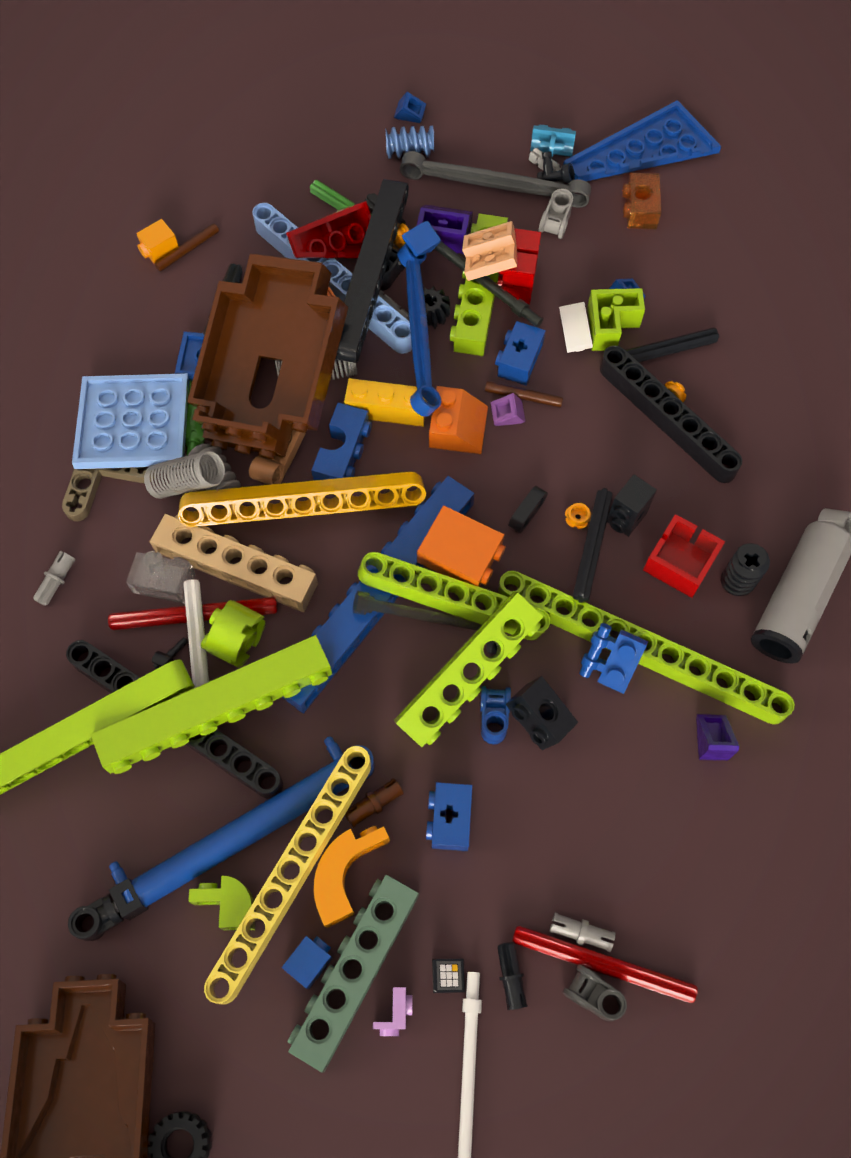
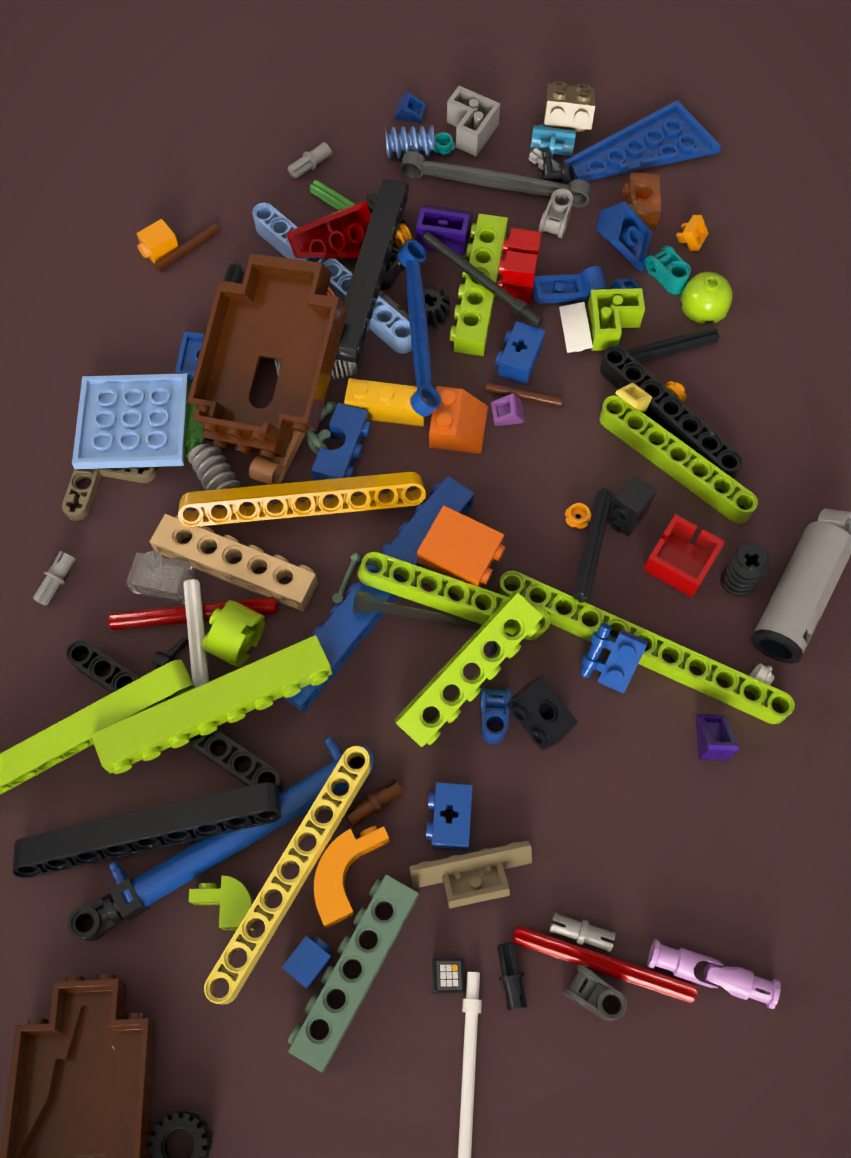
(146, 830): none -> black beam
(196, 472): light grey piece -> none
(309, 160): none -> light grey axle
(323, 438): none -> sand green piece
(337, 597): none -> sand green hinge
(401, 1007): lavender bracket -> none
(421, 239): blue slope -> none
(443, 143): none -> teal plate
(473, 875): none -> dark tan bracket
(474, 119): none -> light grey brick
(490, 251): light nougat slope -> none
(527, 509): black beam -> none
(568, 287): none -> blue plate
(569, 106): none -> brick
(625, 233): none -> blue slope
(635, 396): none -> light yellow slope
(668, 270): none -> teal piece
(683, 470): none -> lime beam
(693, 233): none -> light orange tile
(706, 297): none -> lime cylinder
(735, 980): none -> lavender piece
(762, 674): none -> white plate

